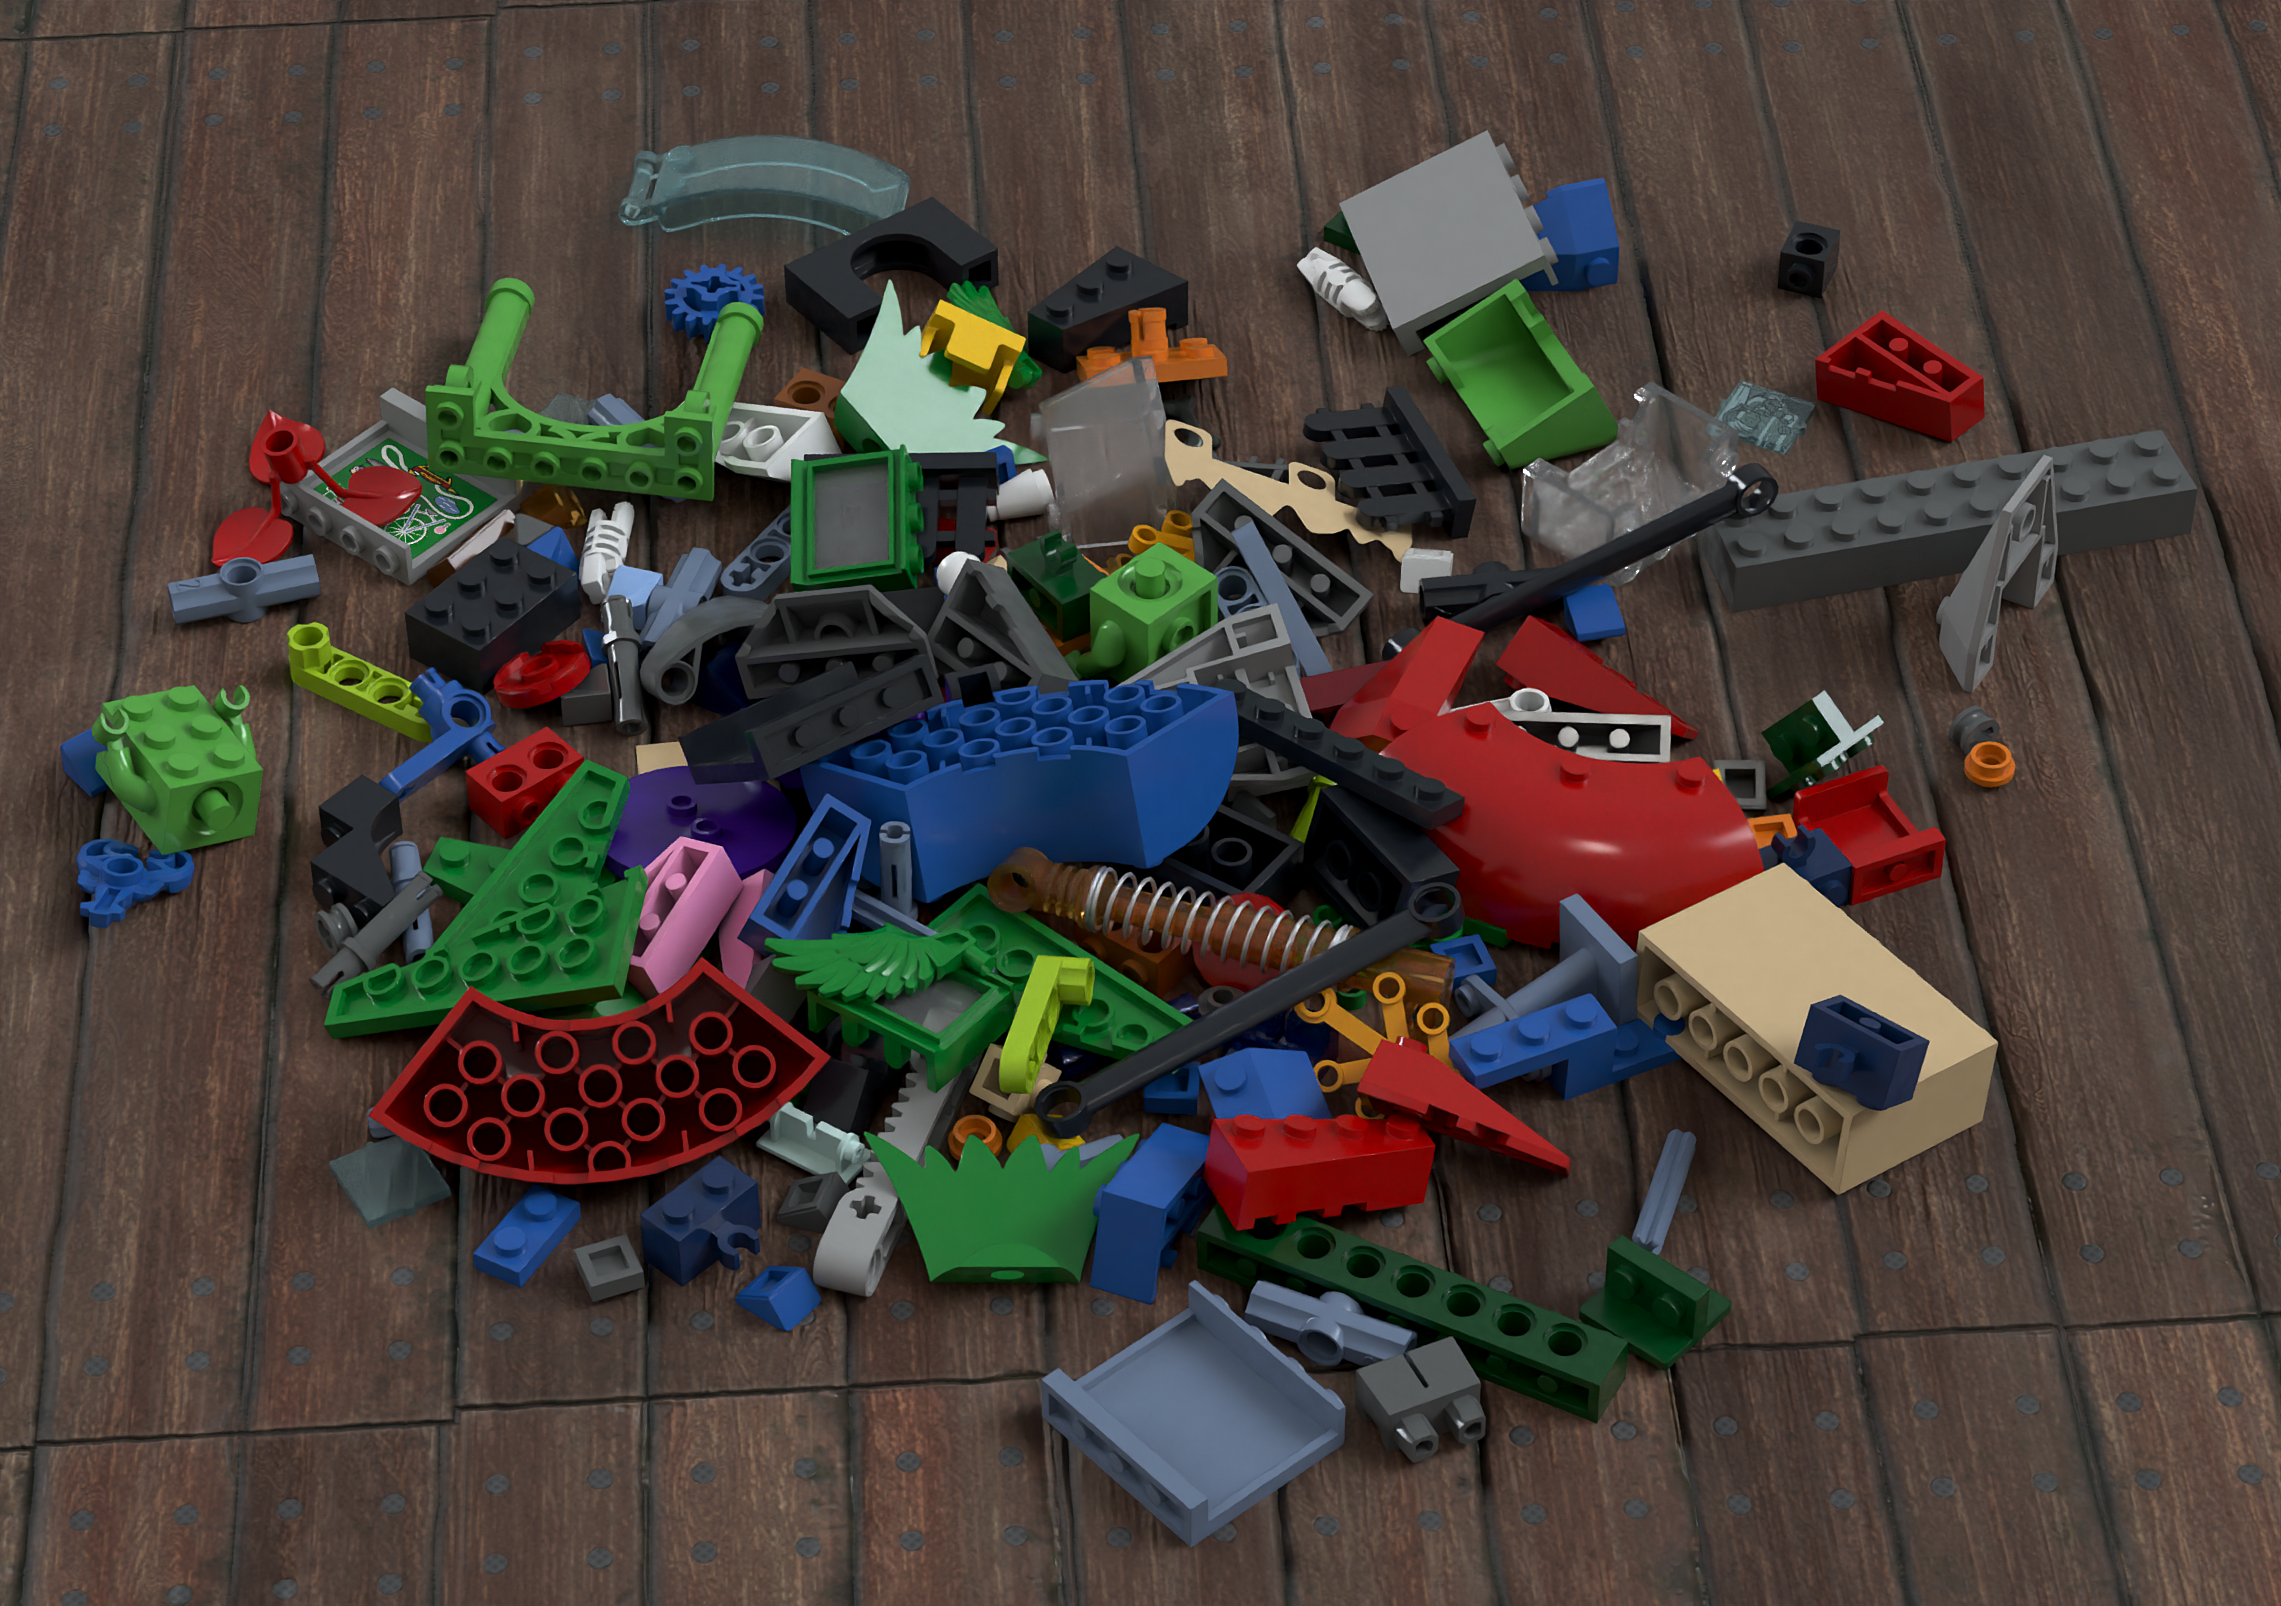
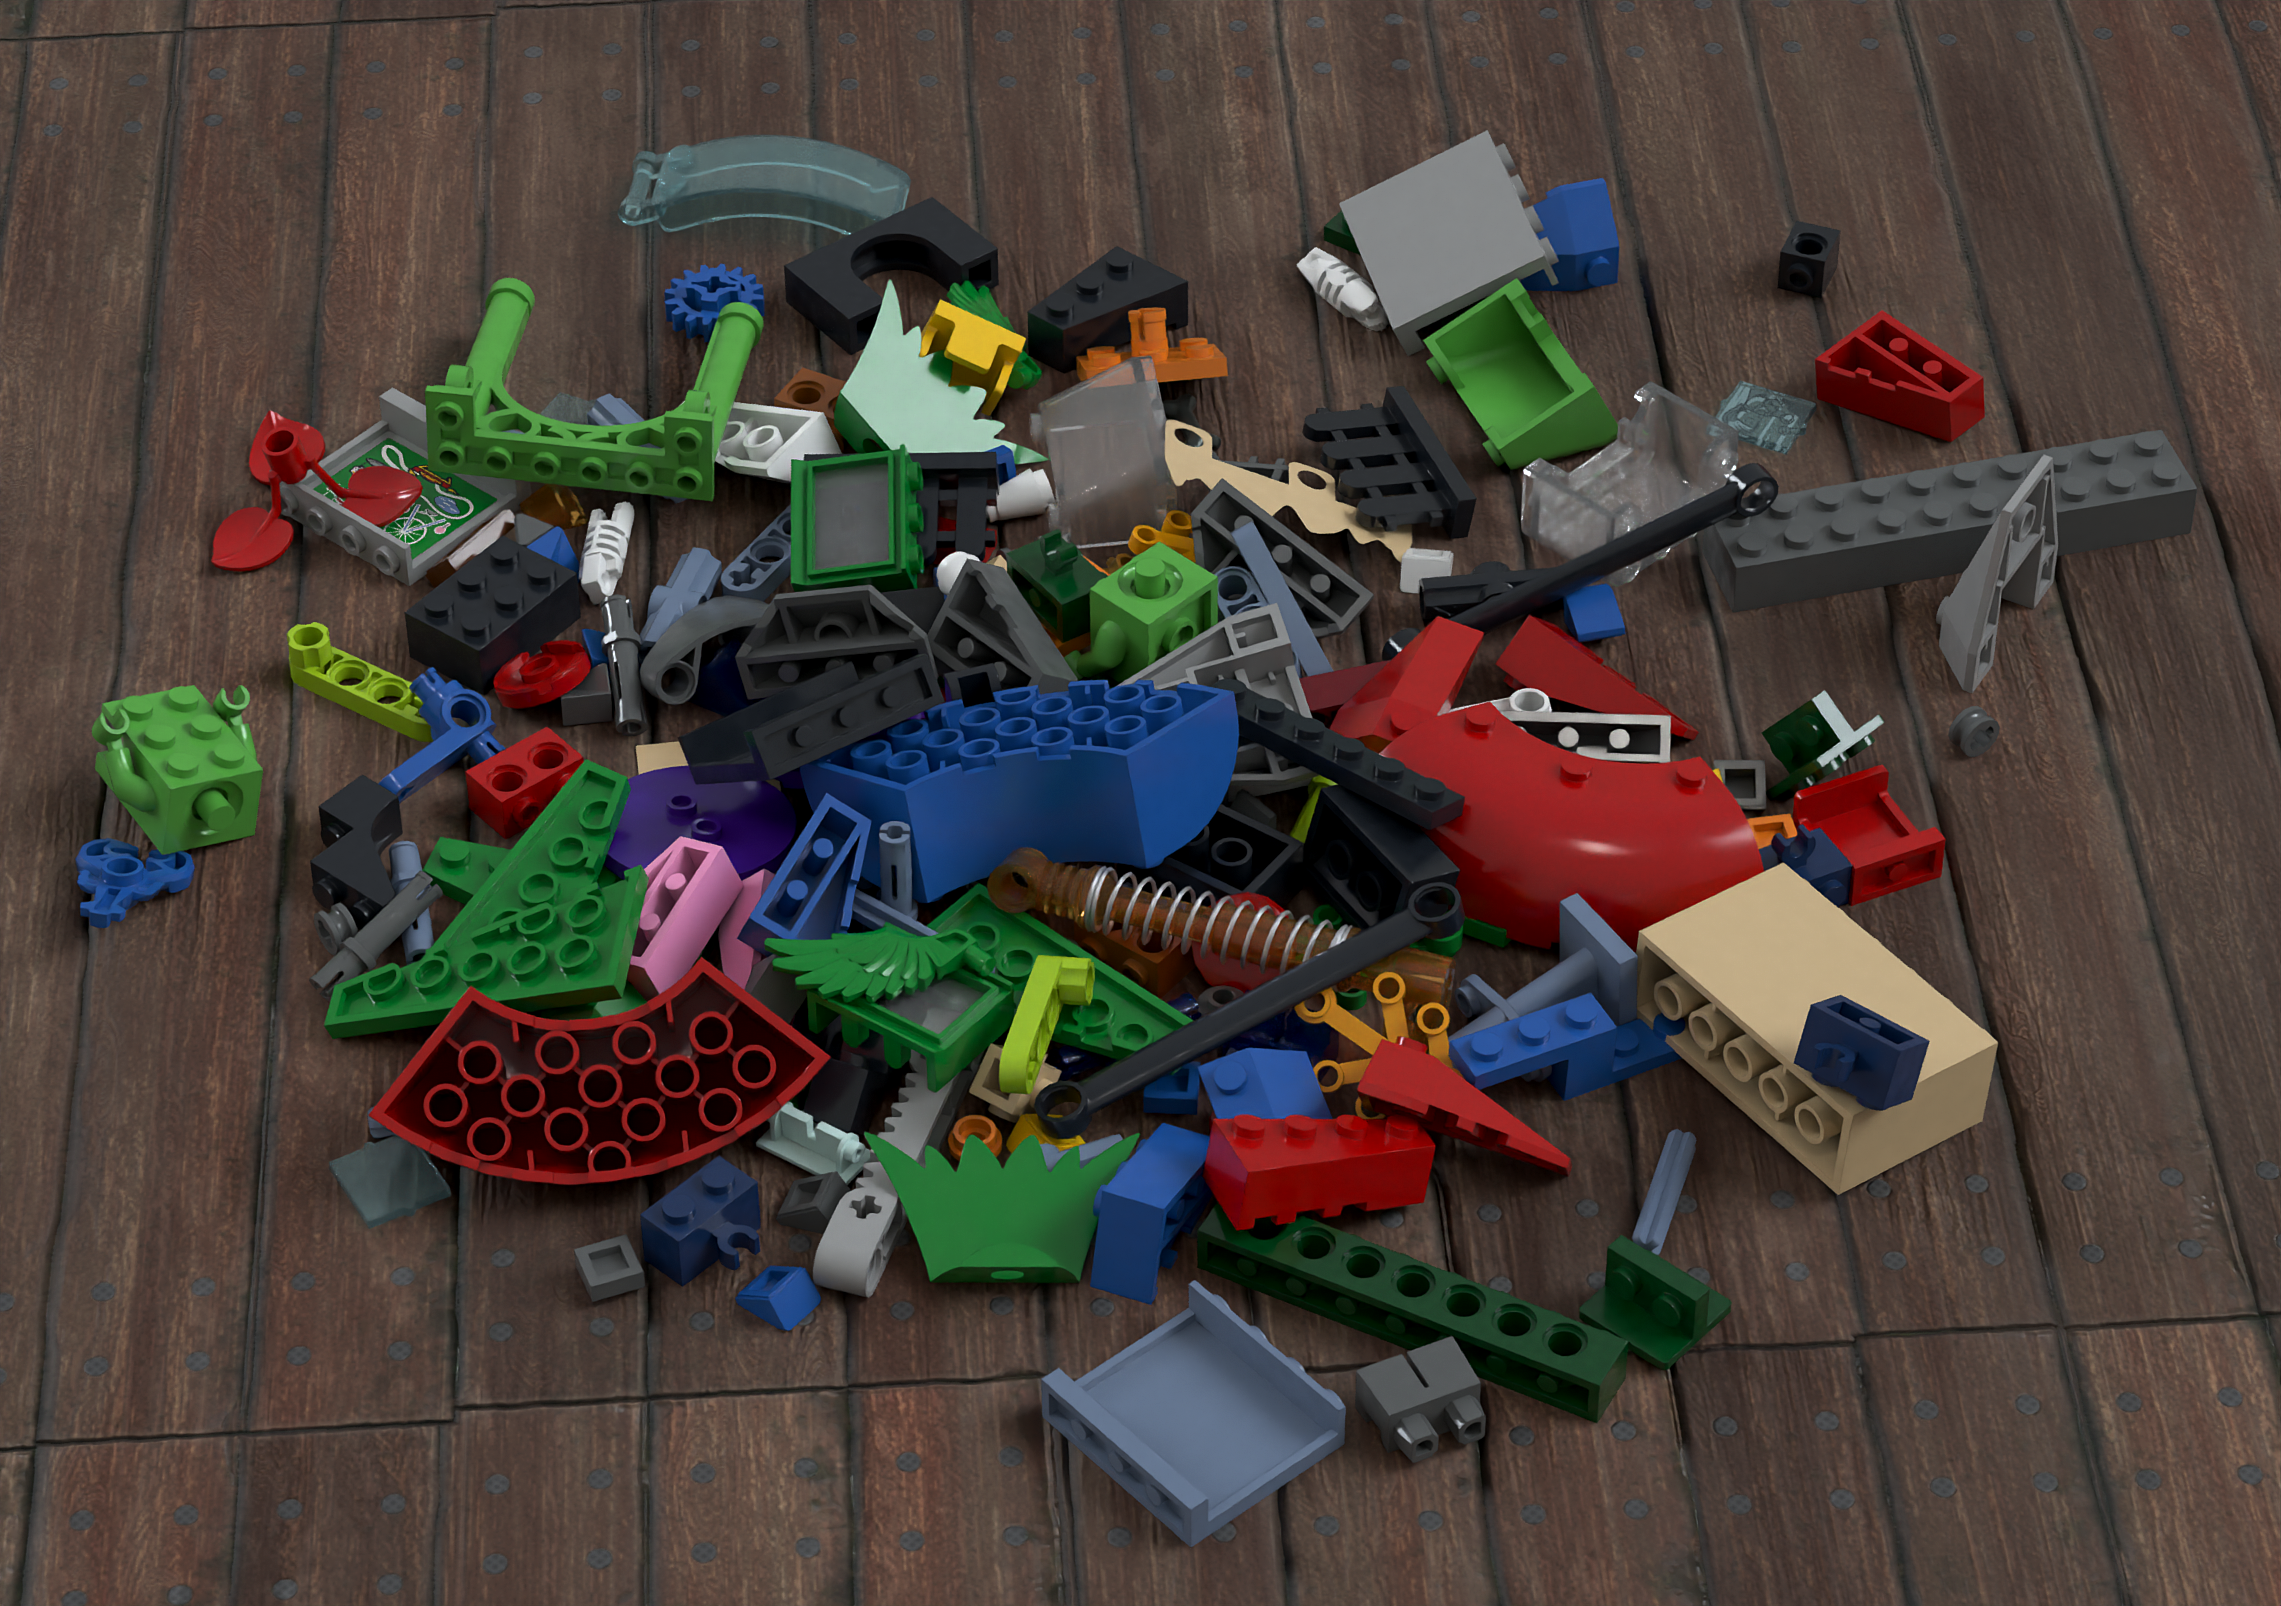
(79, 762): blue slope -> none
(243, 589): sand blue piece -> none
(527, 1235): blue plate -> none
(636, 586): light blue slope -> none
(1326, 1326): sand blue piece -> none
(1470, 958): blue plate -> none
(1989, 764): orange plate -> none

